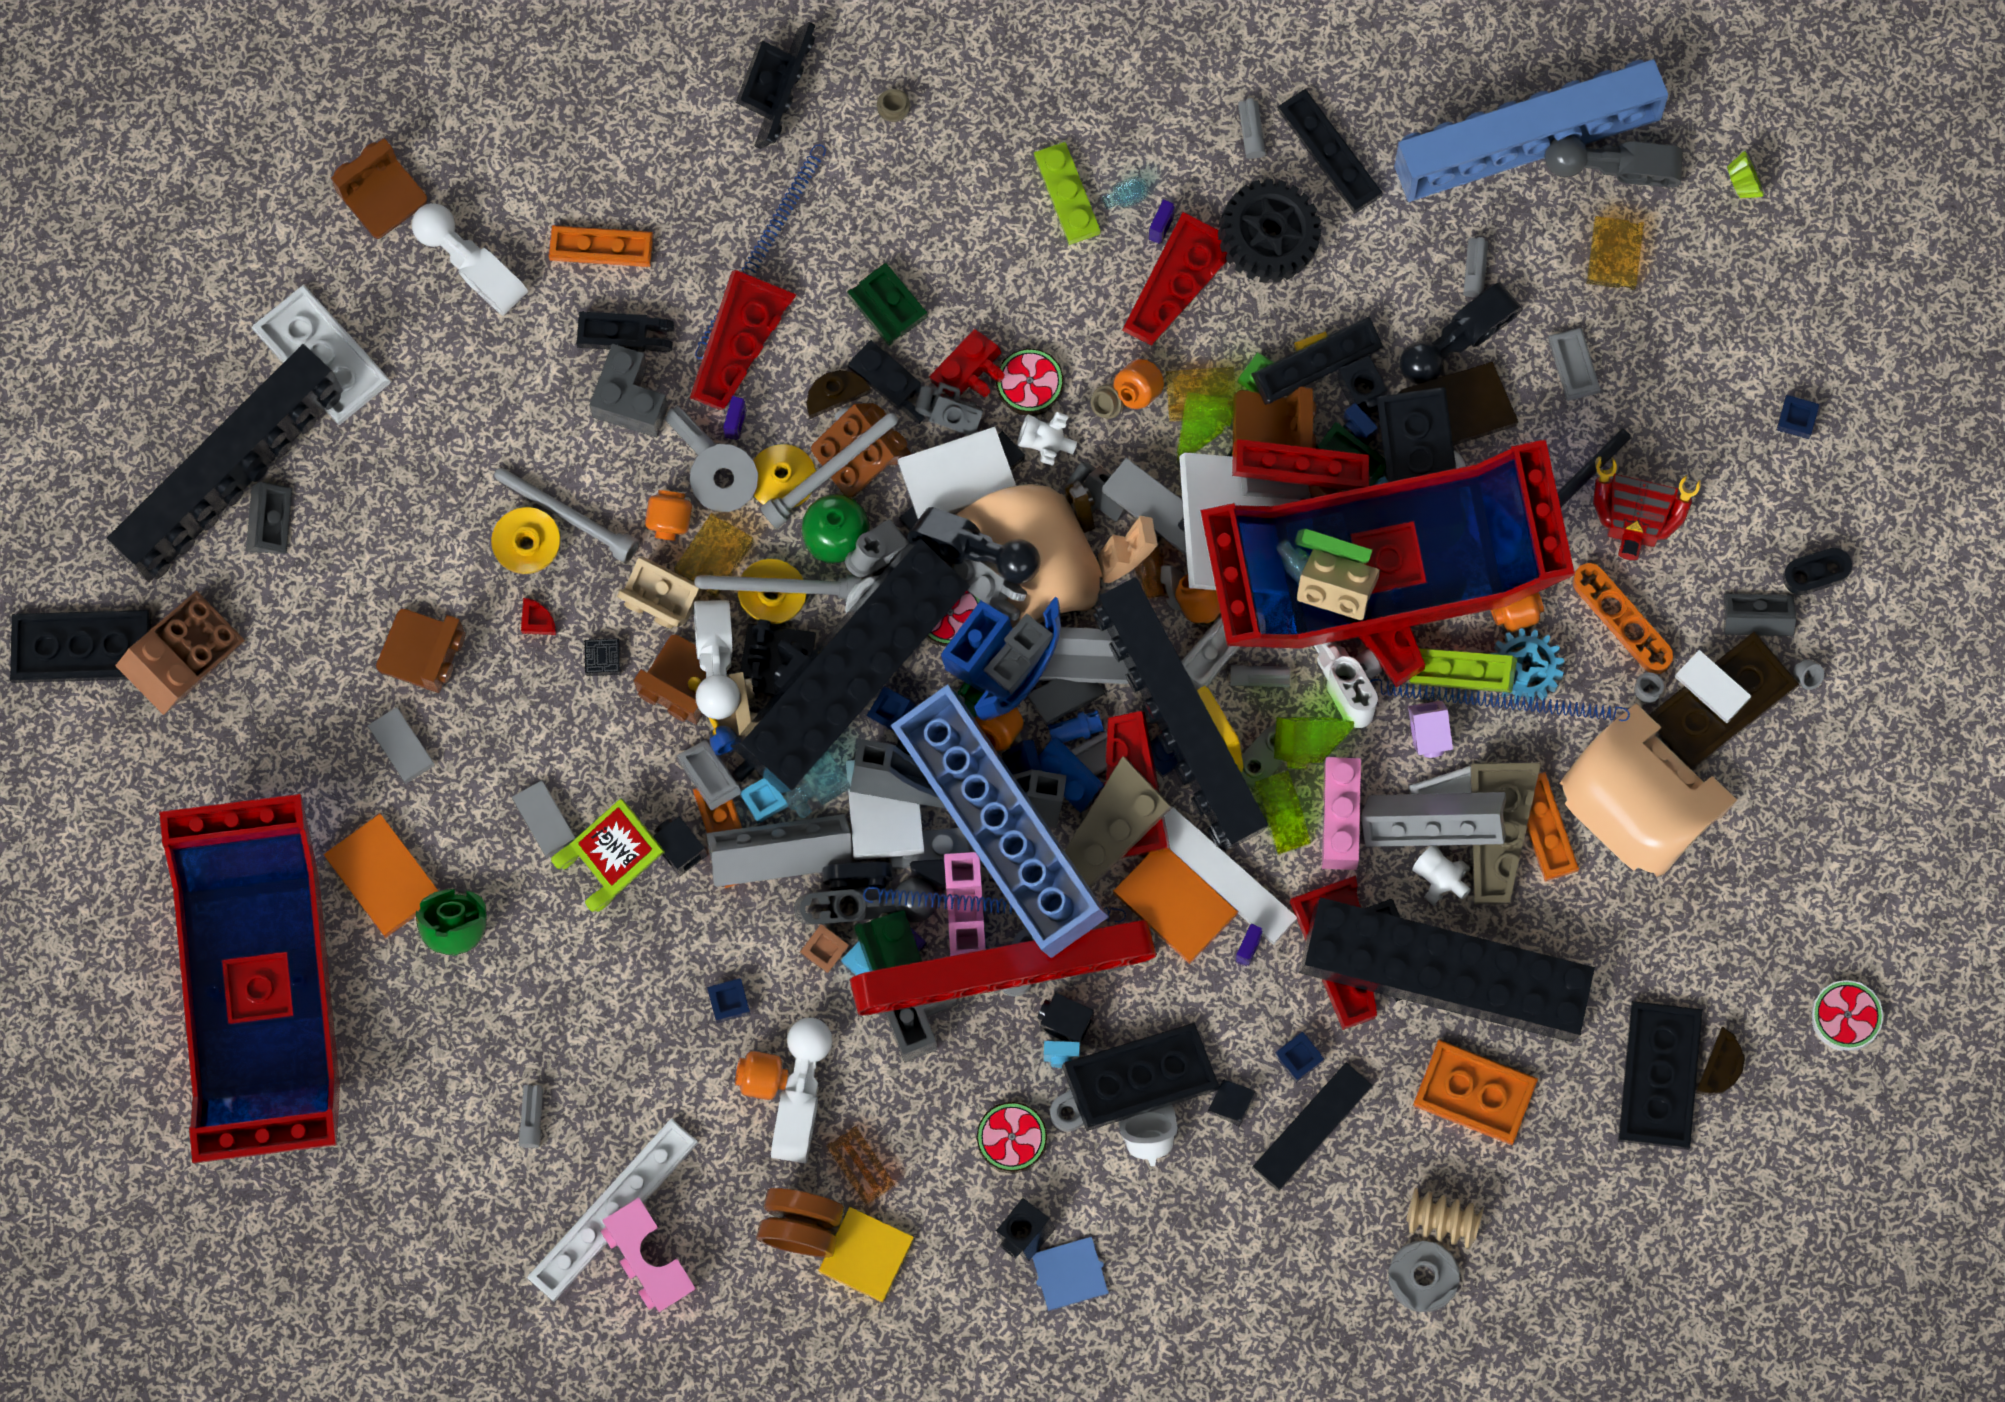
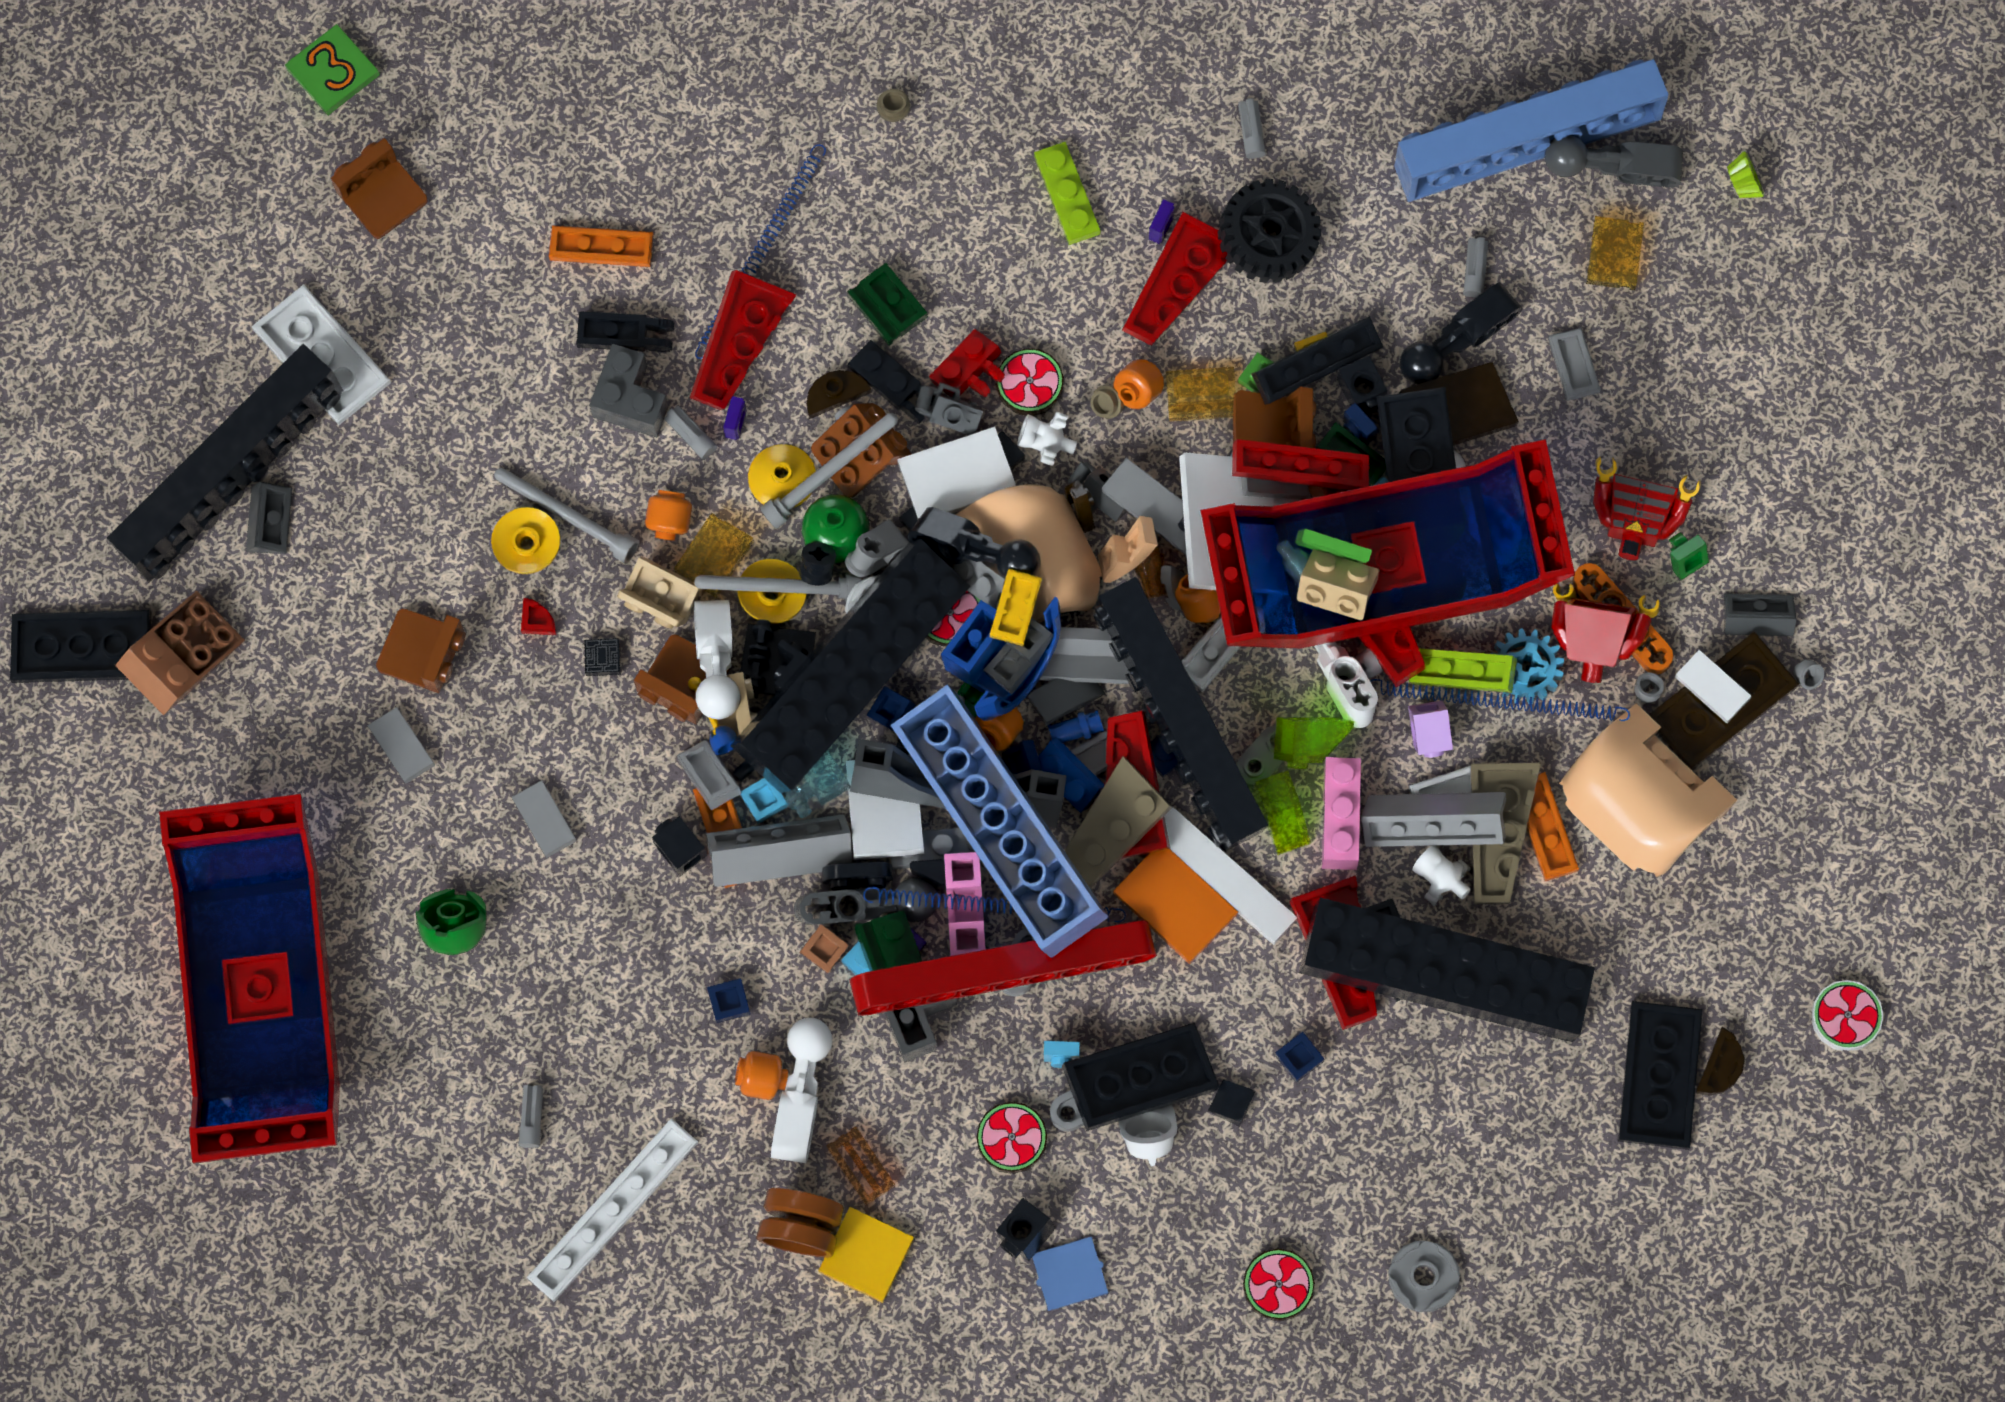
(332, 69): none -> bright green tile
(381, 874): orange tile -> none
(478, 267): white beam -> none
(614, 850): flag -> none
(660, 1284): bright pink arch -> none
(720, 457): light grey tile -> none
(771, 80): black bracket -> none
(817, 563): none -> black wheel
(1015, 607): none -> yellow plate
(1065, 1018): black brick -> none
(1127, 193): clear light blue cylinder -> none
(1202, 421): clear neon green slope -> none
(1223, 725): yellow tile -> none
(1249, 945): dark purple tile -> none
(1260, 676): light grey piece -> none
(1278, 1284): none -> tile
(1312, 1127): black tile -> none
(1330, 151): black tile -> none
(1443, 1218): tan piece -> none
(1475, 1092): orange tile -> none
(1519, 614): orange head -> none
(1589, 468): black bar -> none
(1598, 631): none -> torso
(1687, 555): none -> green tile
(1797, 417): dark blue plate -> none
(1816, 572): black plate -> none

